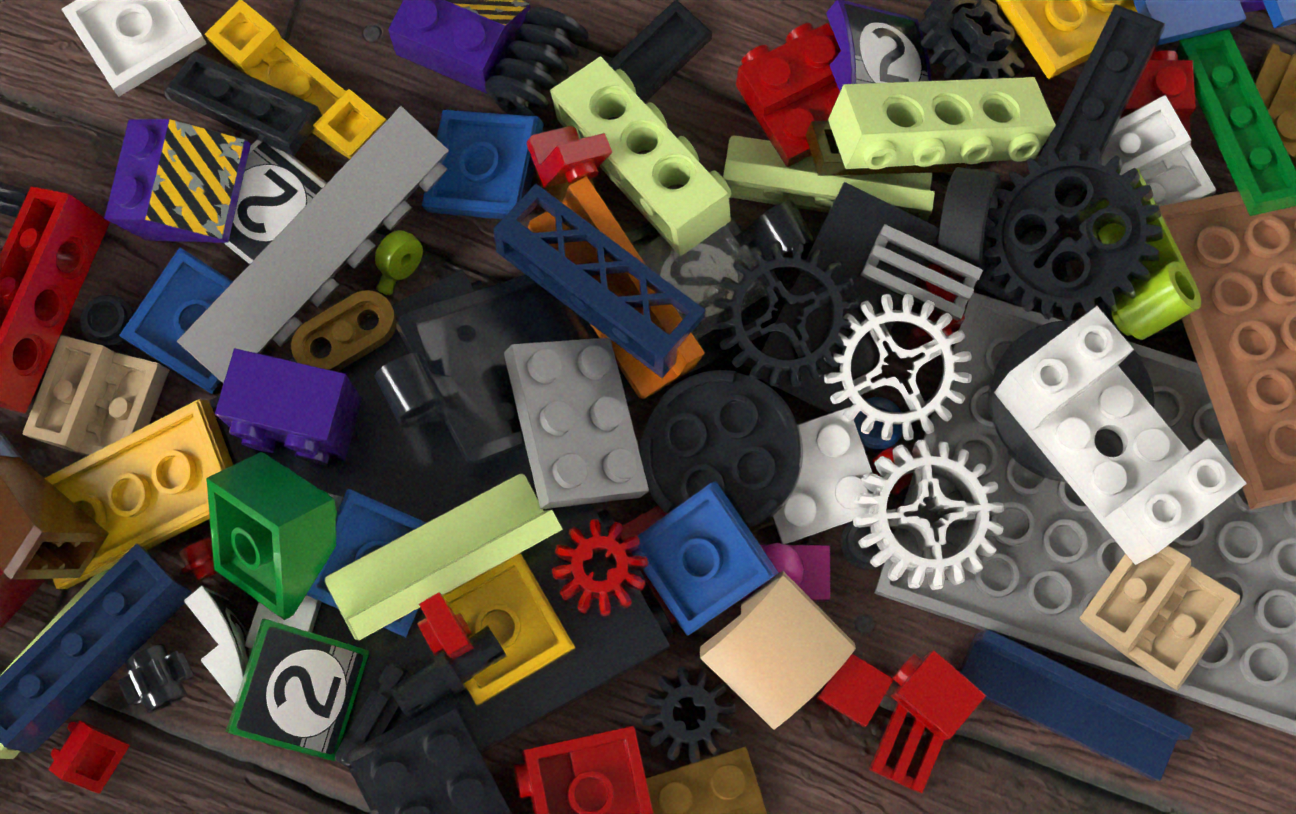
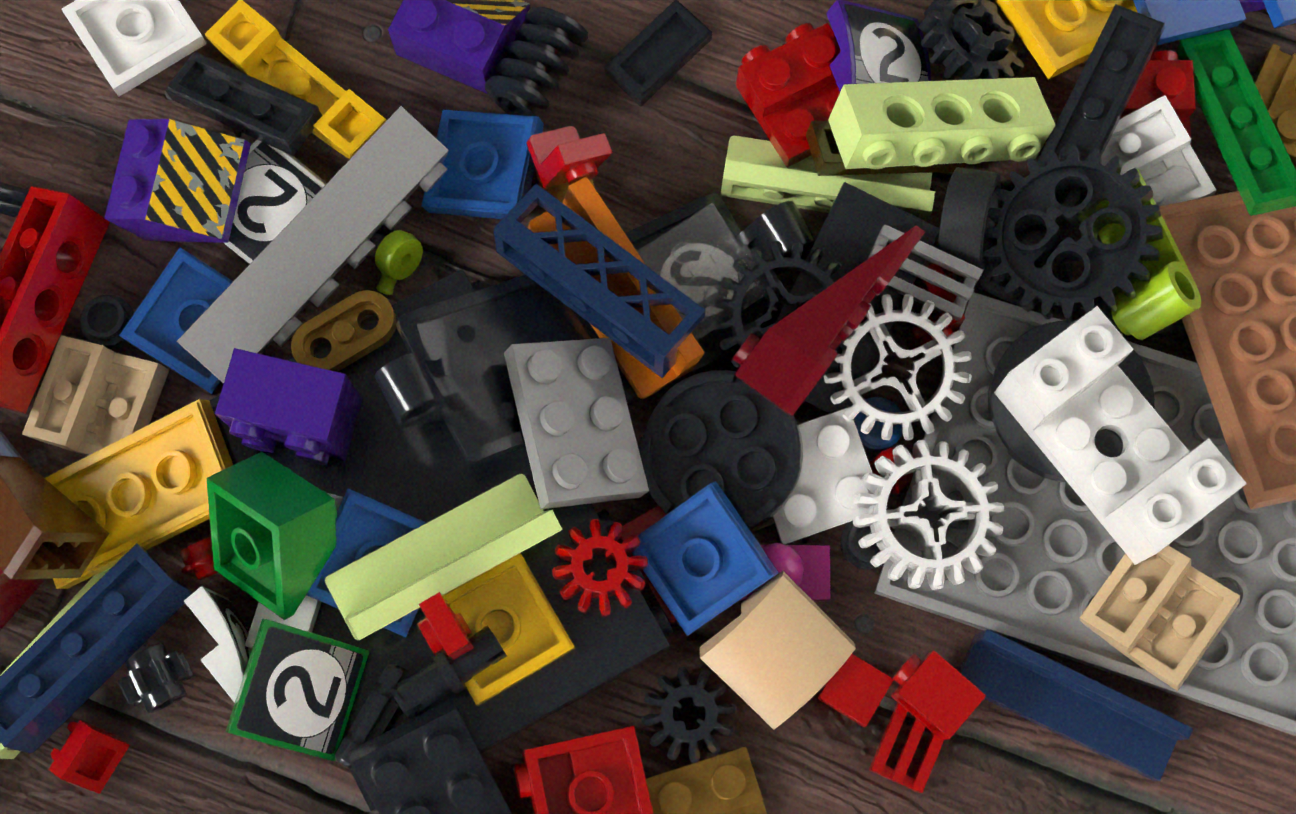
(679, 215): yellowish green brick -> none
(802, 345): none -> dark red wedge

